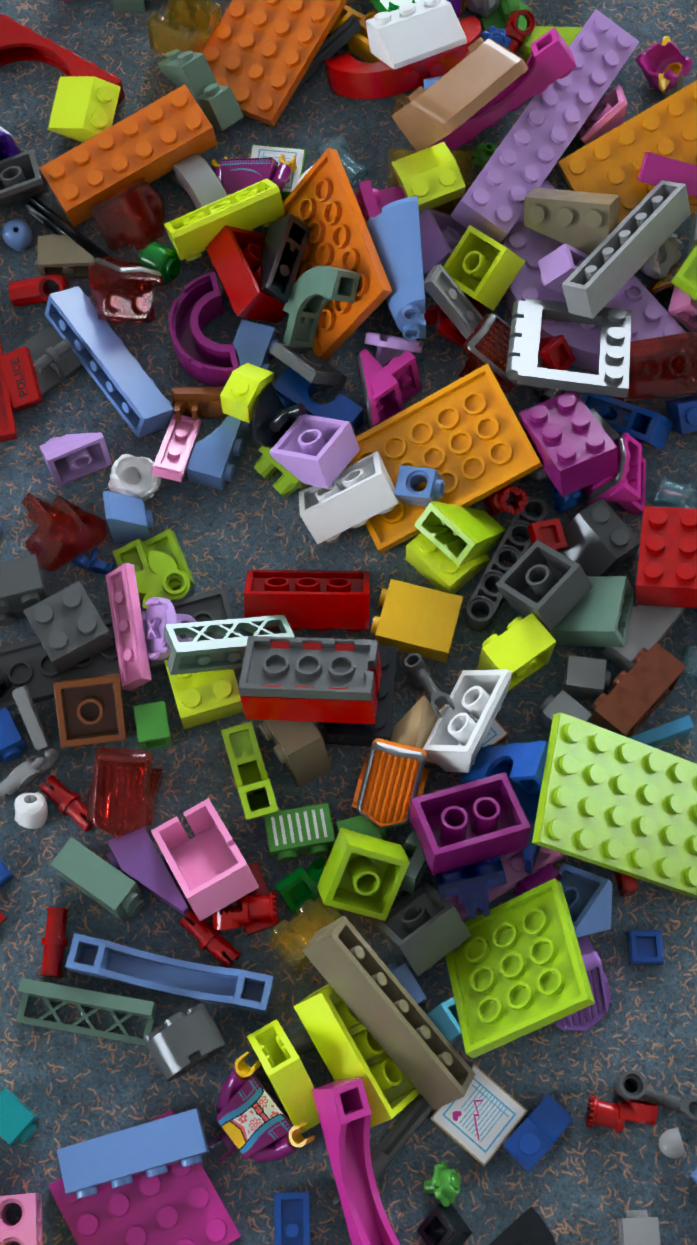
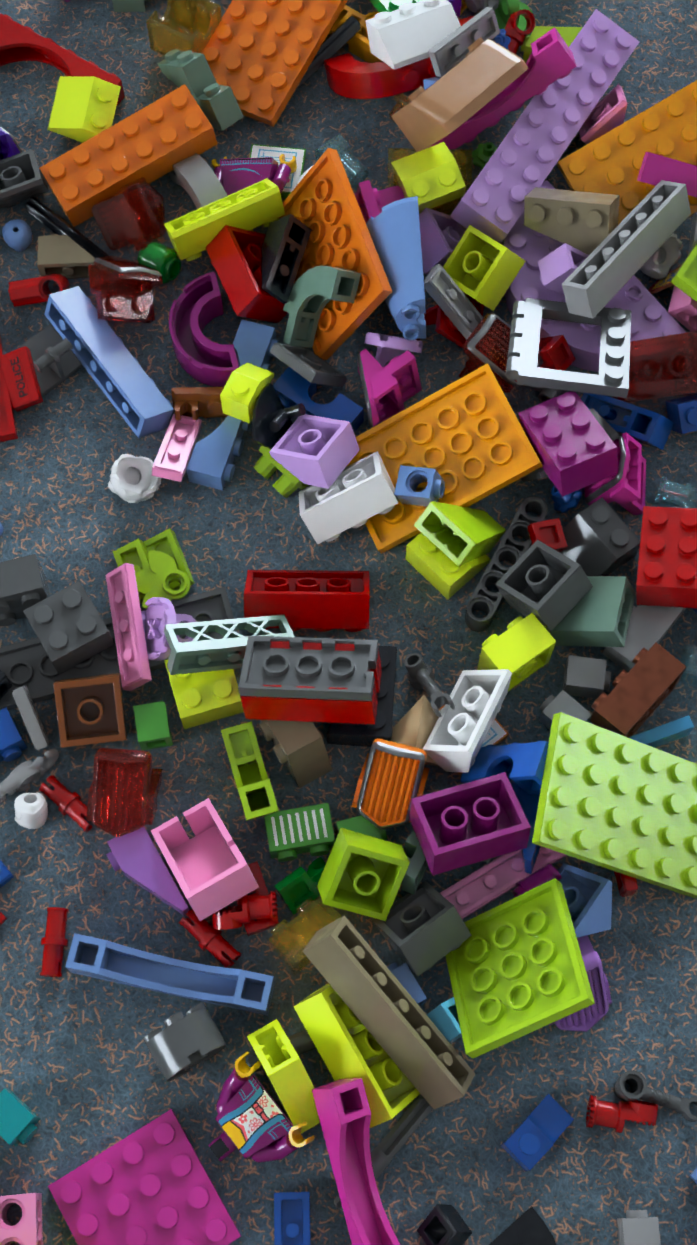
(62, 531): clear red piece -> none
(75, 456): lavender slope -> none
(89, 999): sand green fence -> none
(92, 564): blue piece -> none
(98, 880): sand green brick -> none
(127, 517): medium blue slope -> none
(133, 1152): medium blue brick -> none
(417, 620): yellow brick -> none
(444, 1184): bright green plant -> none
(454, 47): none -> light grey tile
(472, 884): clear blue plate -> none
(480, 1118): white tile -> none
(498, 501): red connector -> none
(645, 947): blue tile -> none
(664, 66): dark pink hair -> none
(671, 1144): light grey hinge -> none

